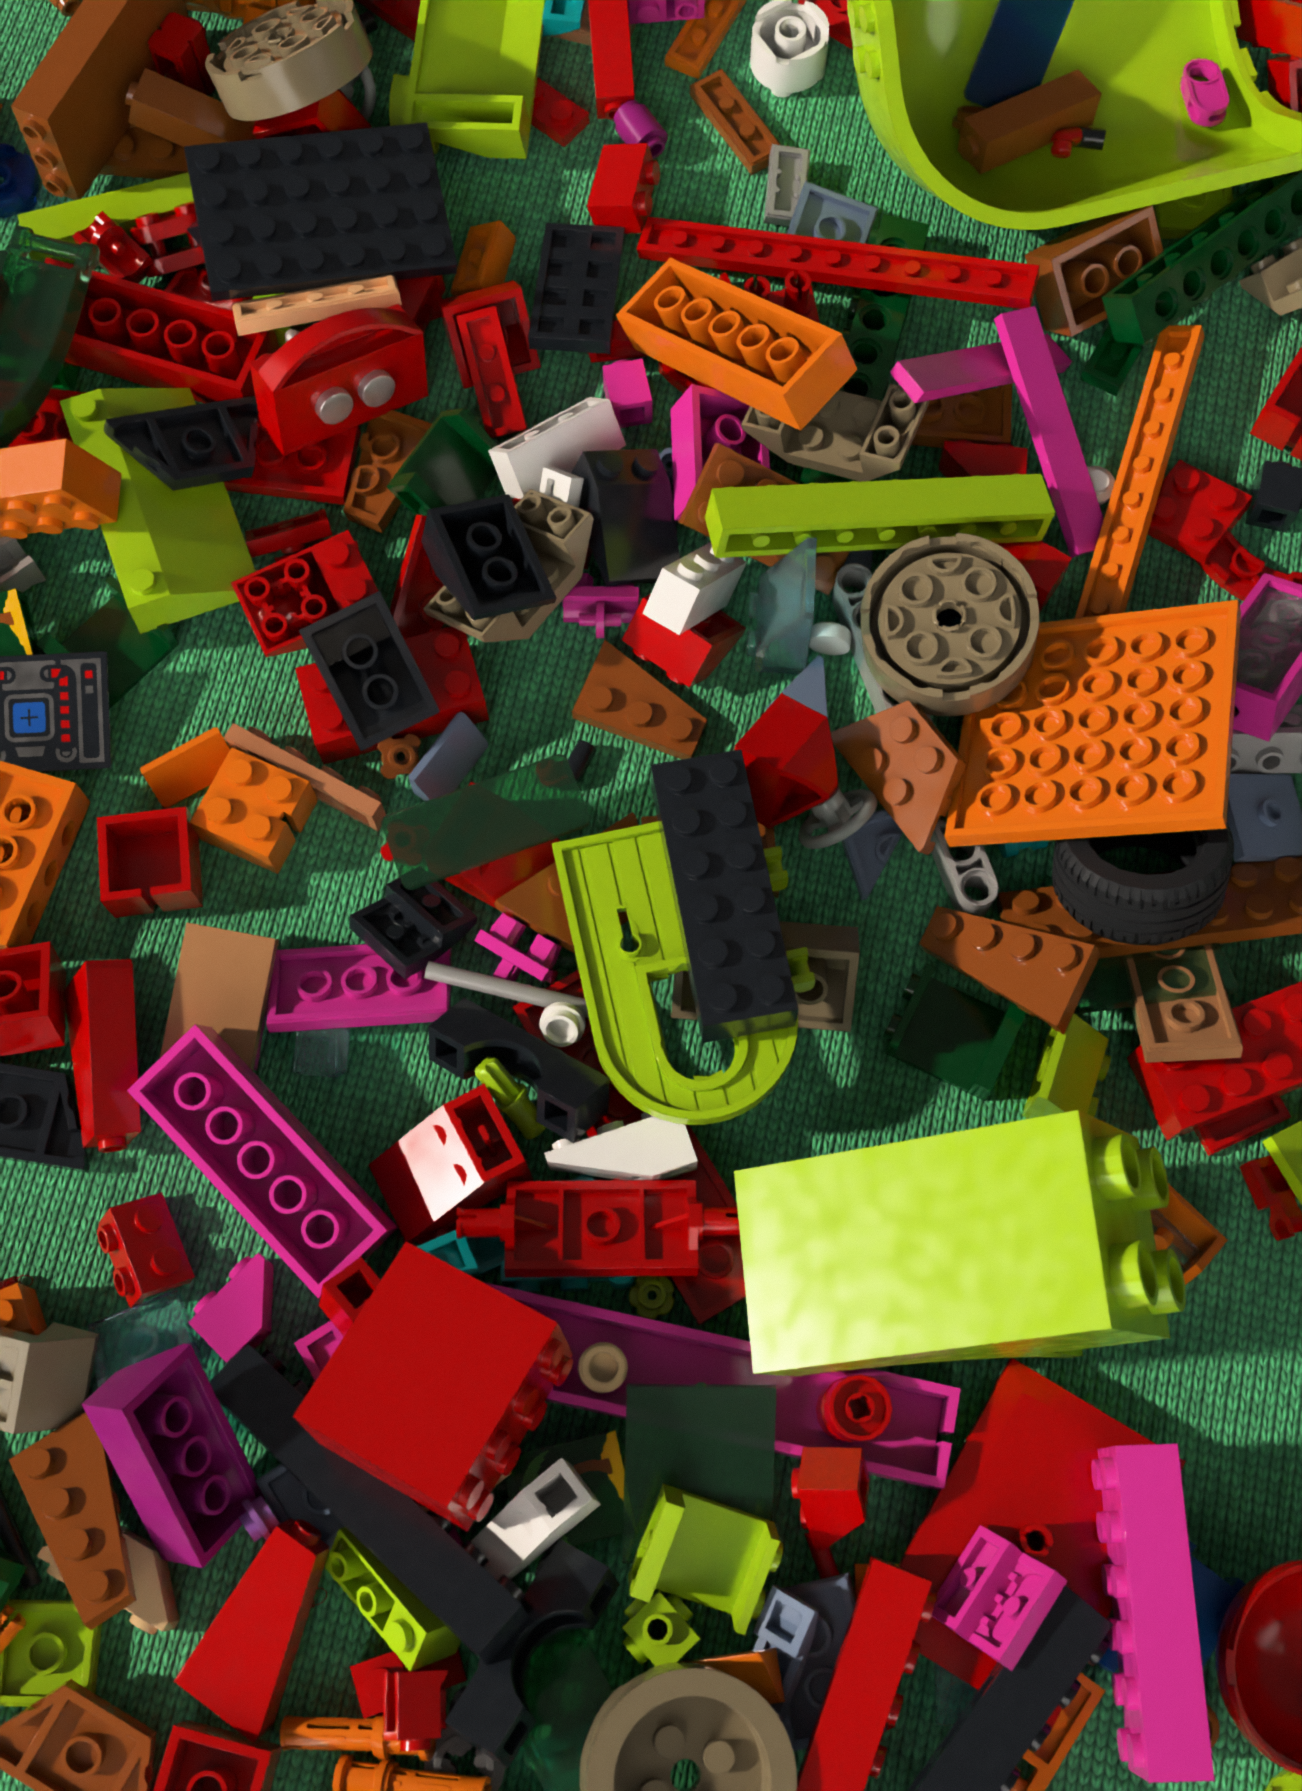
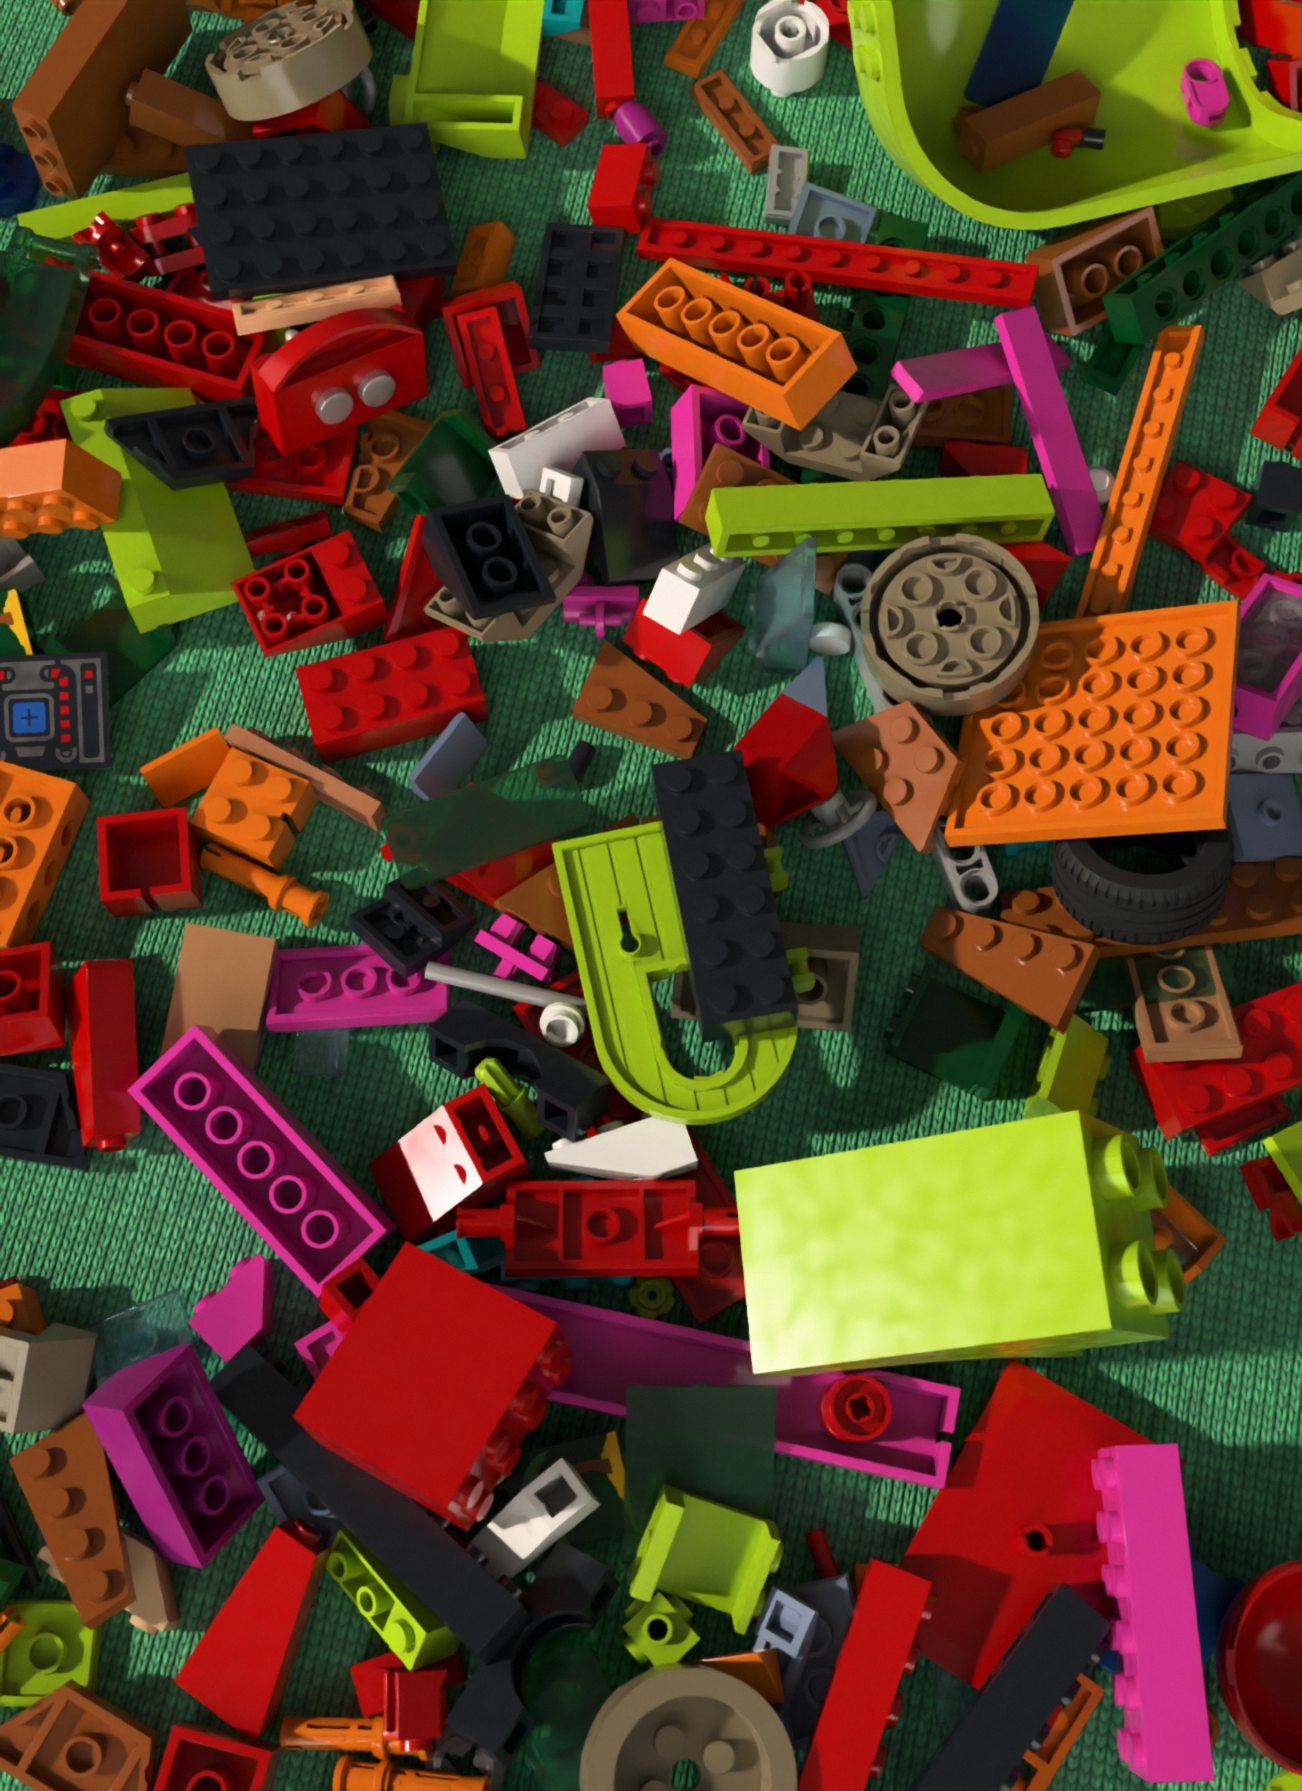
(144, 1248): red bracket -> none
(181, 52): red brick -> none
(258, 1519): medium lavender plate -> none
(281, 891): none -> orange pin
(369, 670): black slope -> none
(391, 747): dark orange plate -> none
(602, 1367): tan tile -> none
(831, 1492): red slope -> none
(997, 1597): dark pink slope -> none

